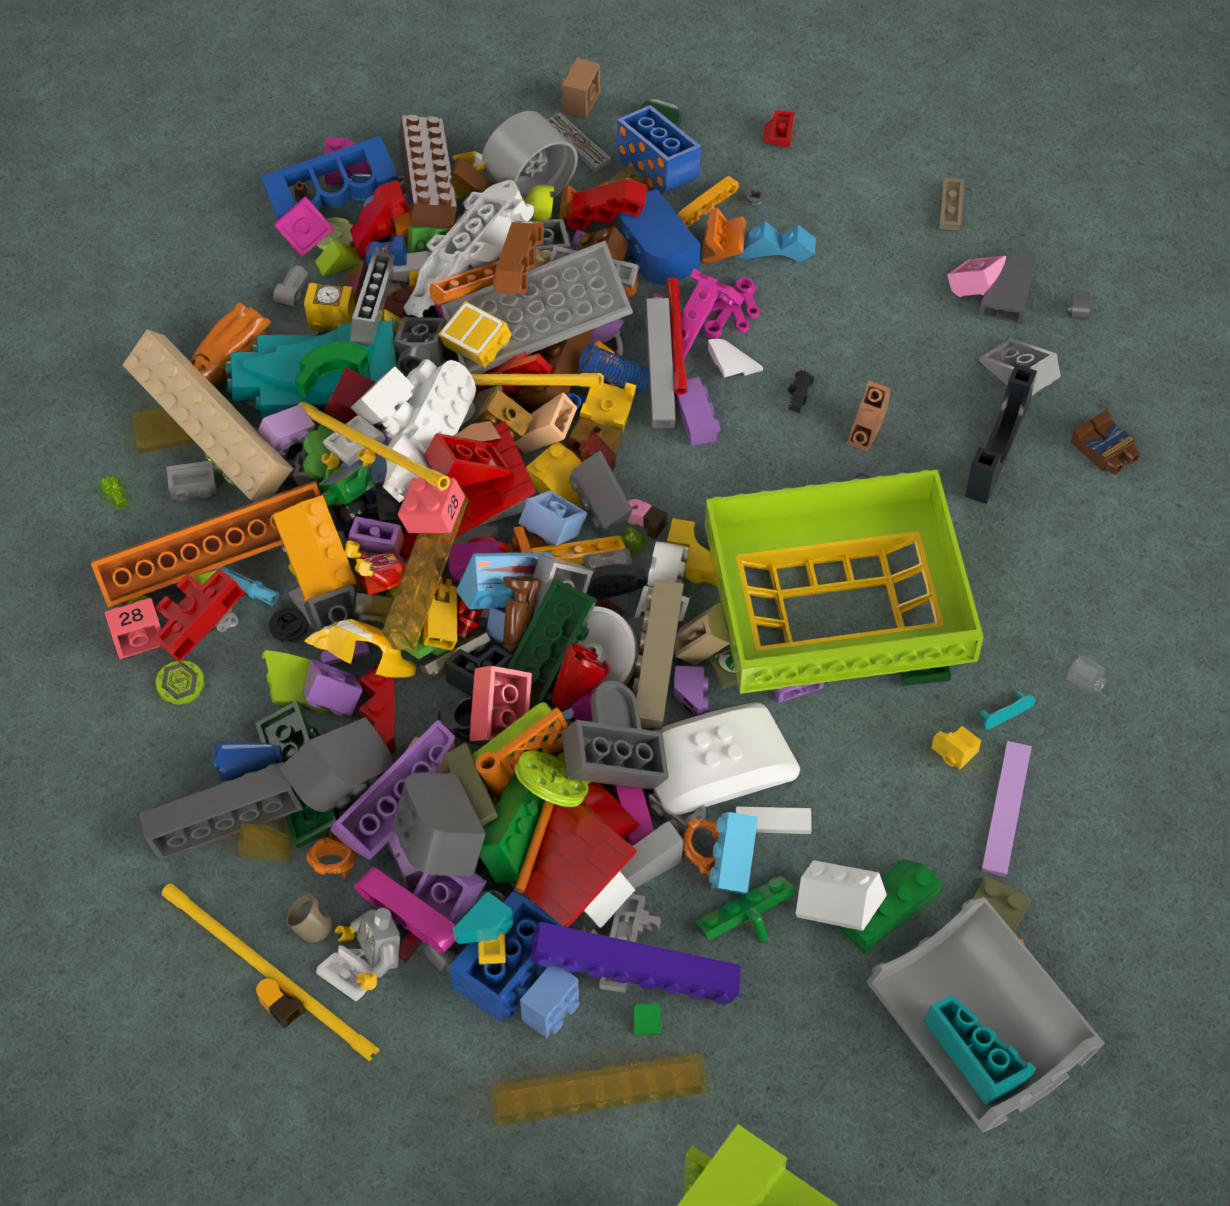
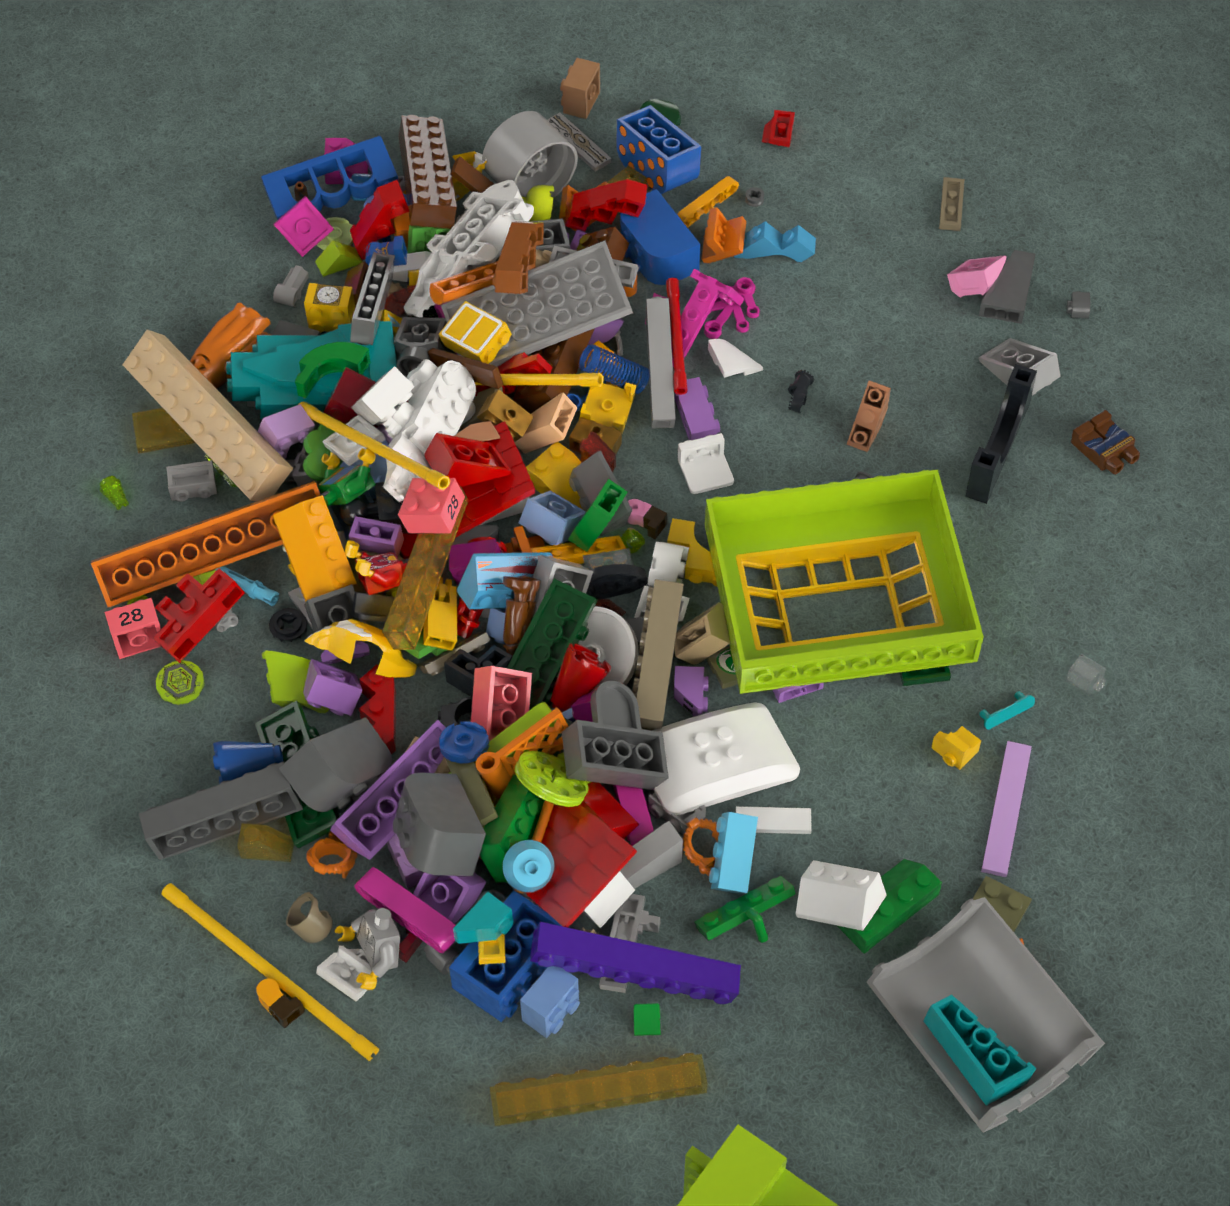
(463, 742): none -> blue tile
(480, 371): none -> reddish brown tile
(528, 866): none -> medium azure cone
(597, 515): none -> green slope
(704, 464): none -> white bracket

